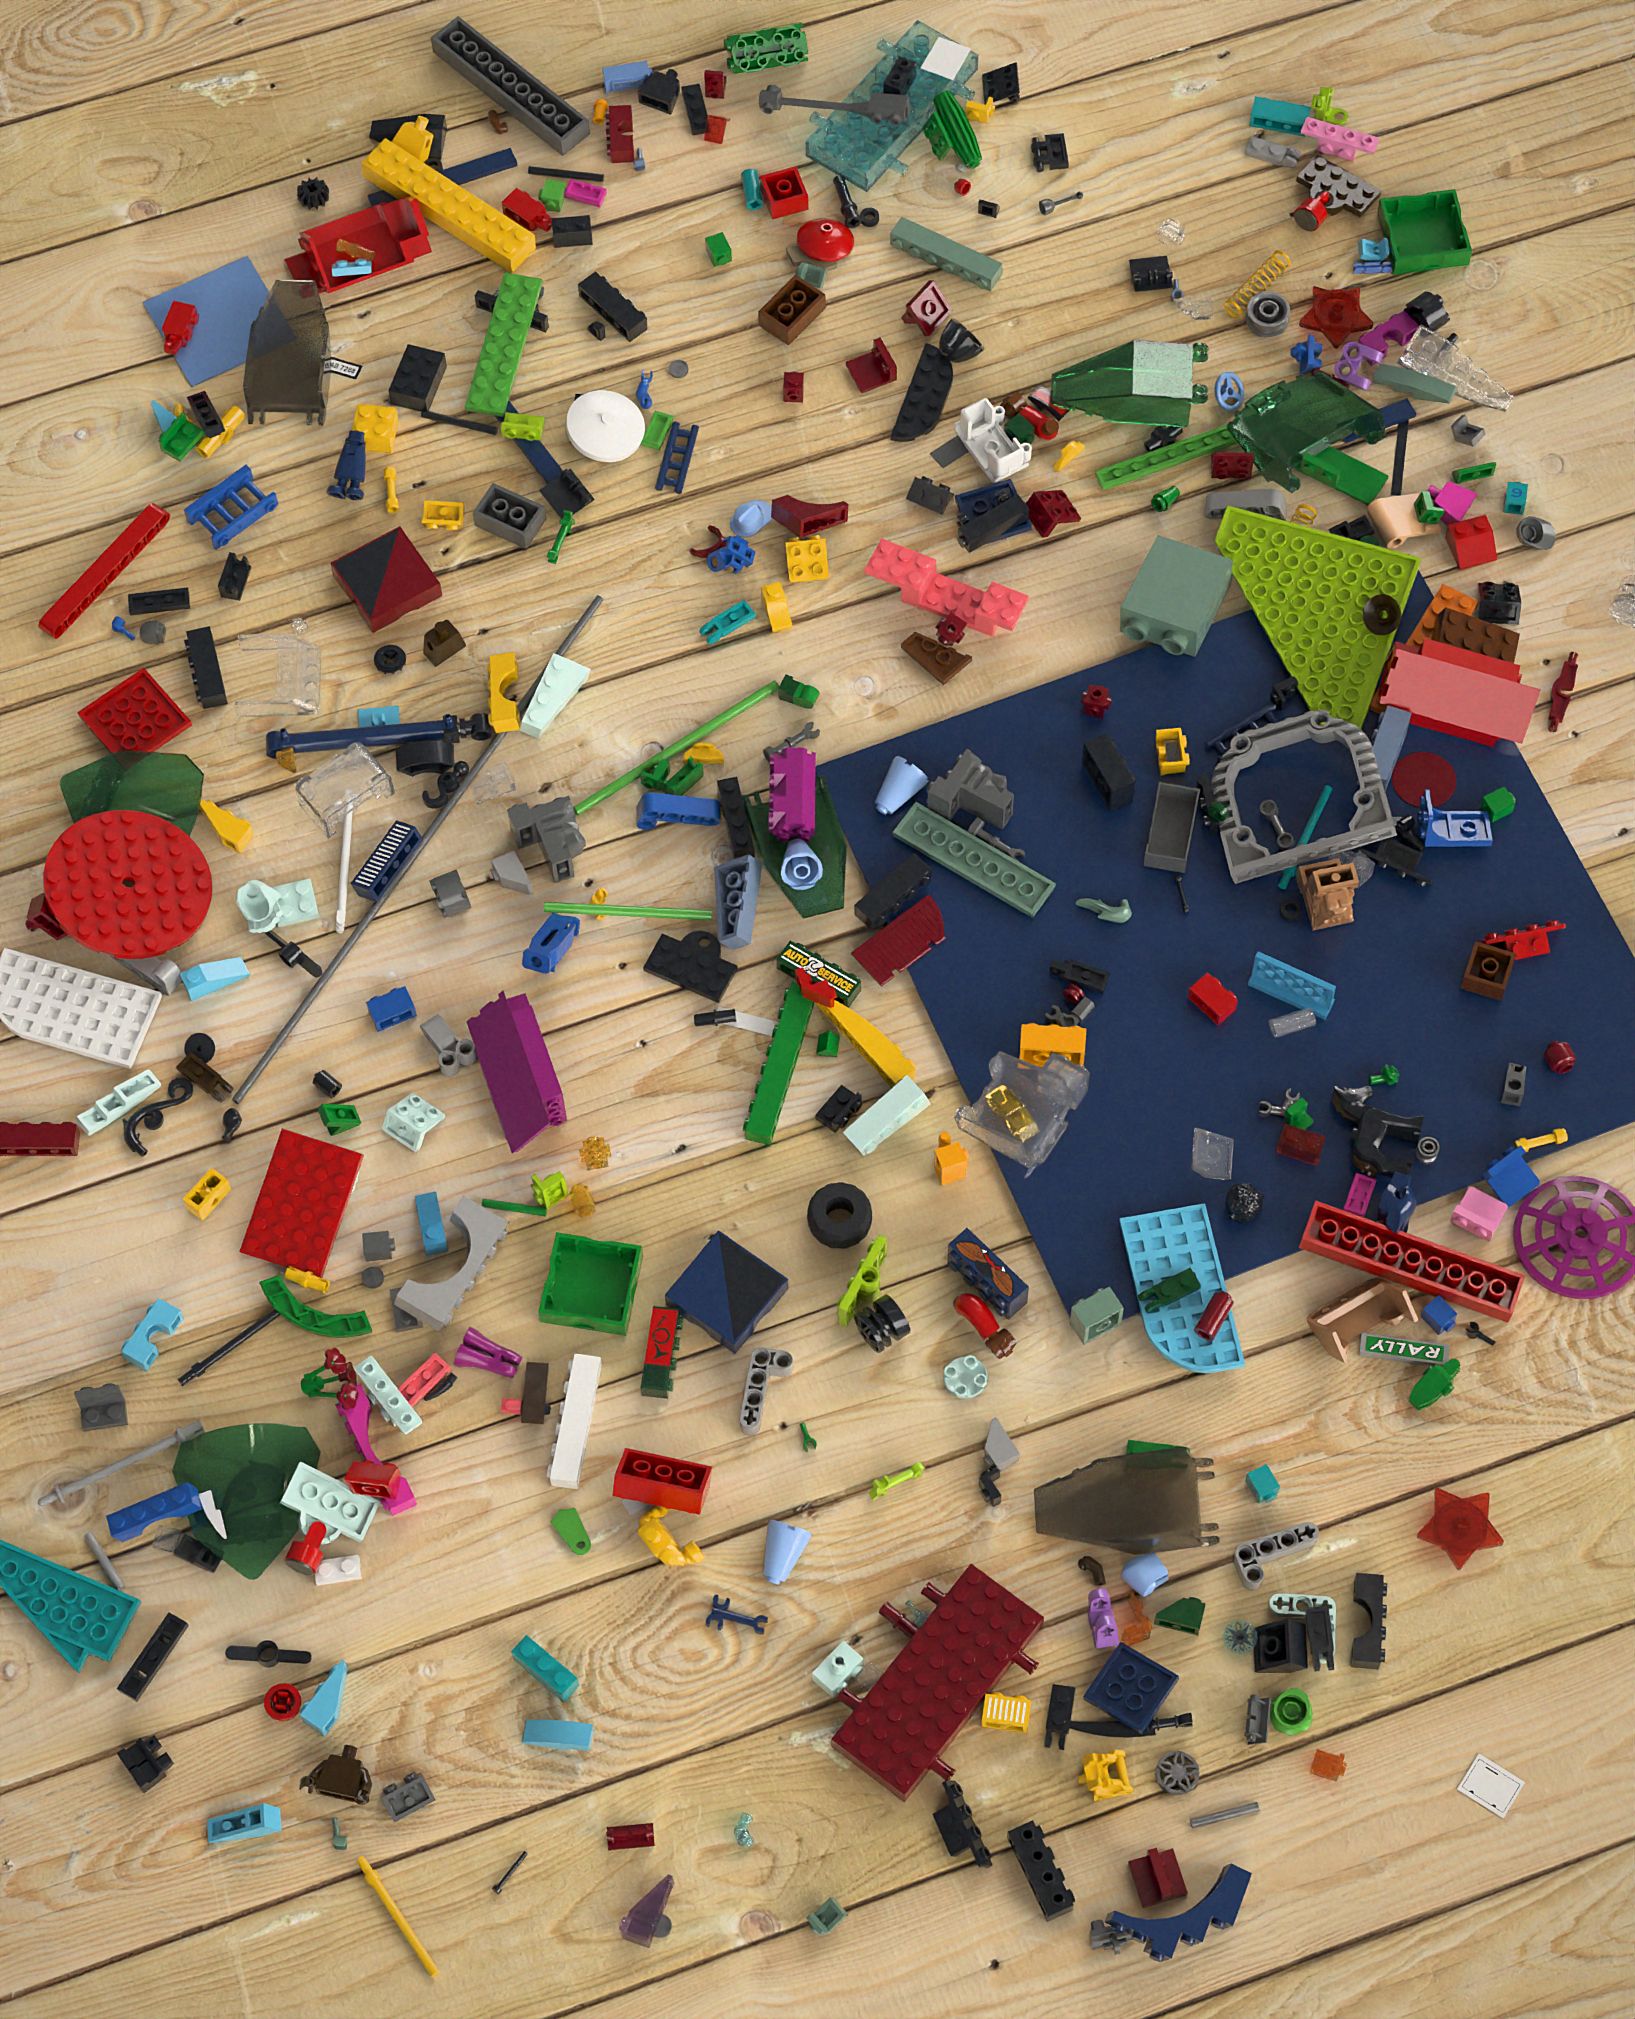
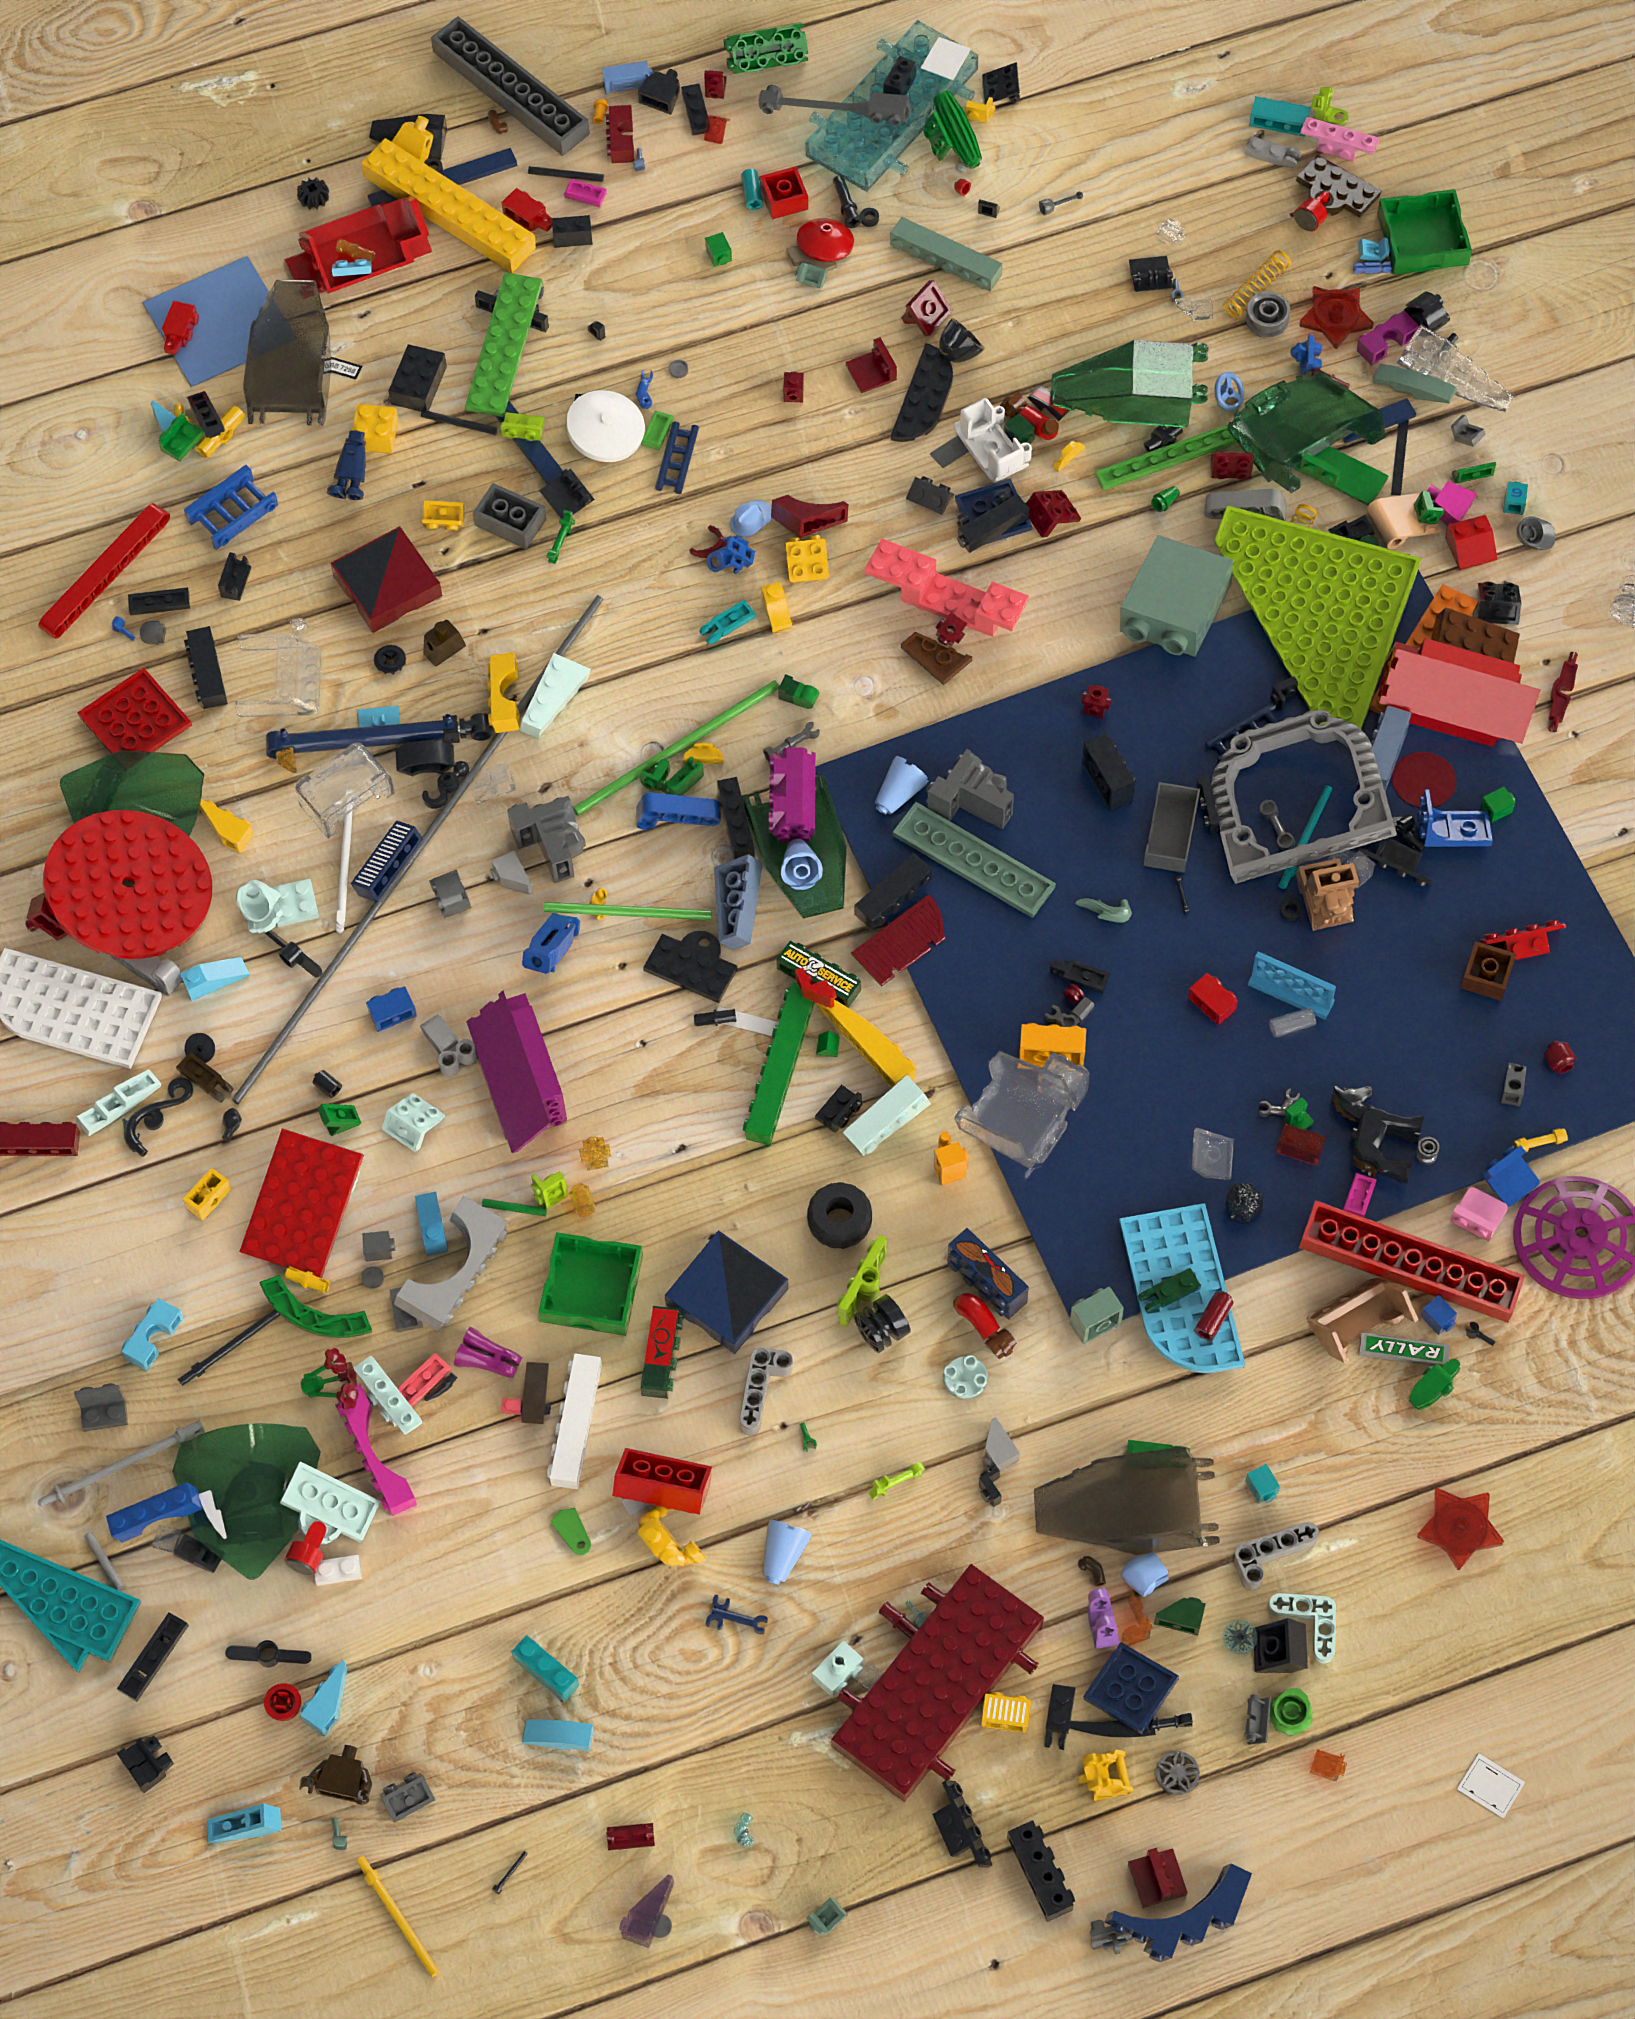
(373, 1479): red slope -> none
(392, 502): yellow bar -> none
(552, 195): bright green brick -> none
(612, 306): black brick -> none
(792, 309): reddish brown brick -> none
(976, 830): dark grey piece -> none
(1011, 1109): clear yellow brick -> none
(1056, 152): black plate -> none
(1170, 751): yellow window -> none
(1218, 811): dark green tile -> none
(1224, 1815): flat silver bar -> none
(1320, 1635): black hinge -> none
(1353, 362): medium lavender piece -> none
(1369, 1593): black arch -> none
(1374, 611): dark brown dish -> none
(1389, 1075): green plate -> none
(1396, 1210): dark blue piece -> none

